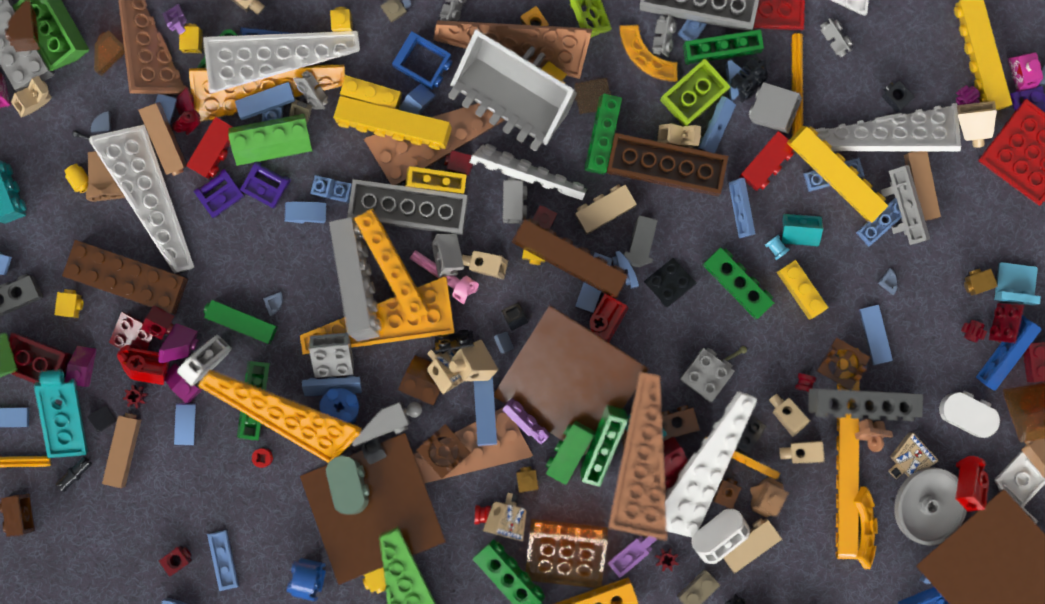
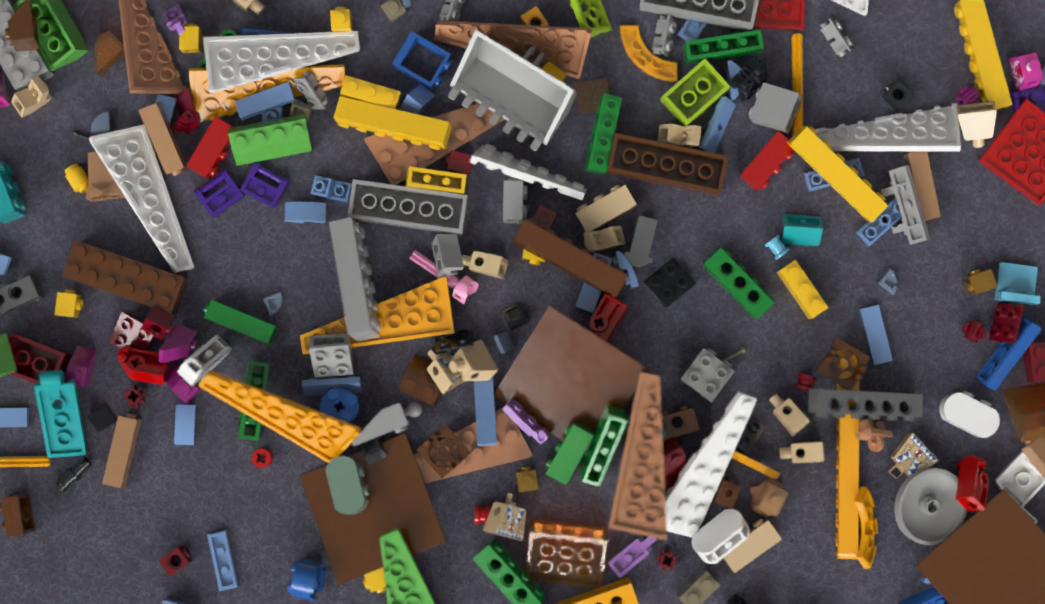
(391, 264): light orange brick -> none
(604, 239): none -> tan brick
(741, 208): medium blue tile -> none

